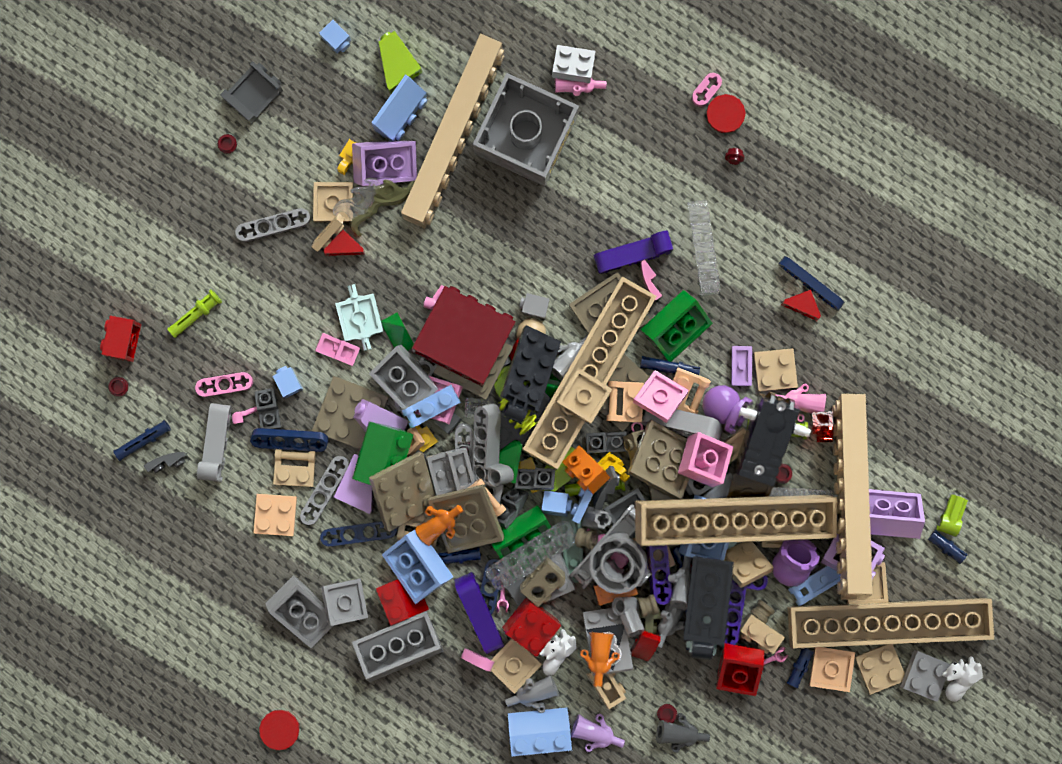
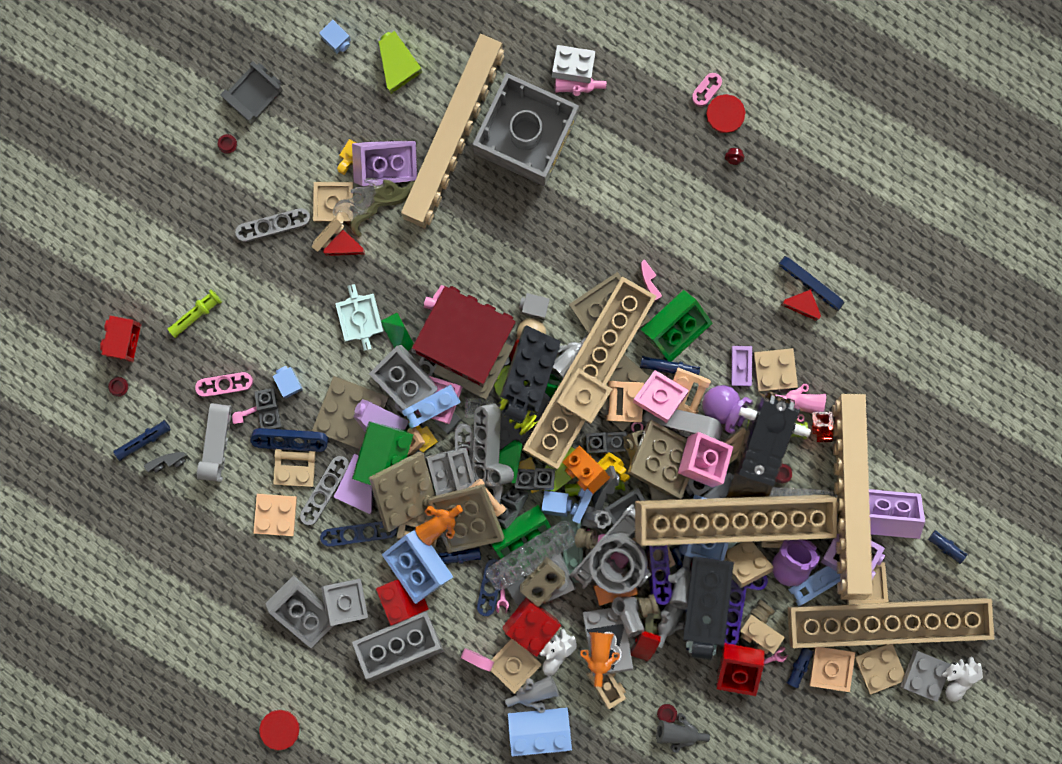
(337, 349): bright pink slope -> none
(400, 109): light blue slope -> none
(478, 612): dark purple beam -> none
(592, 732): lavender piece -> none
(634, 252): dark purple beam -> none
(704, 248): clear beam -> none
(951, 518): lime piece -> none

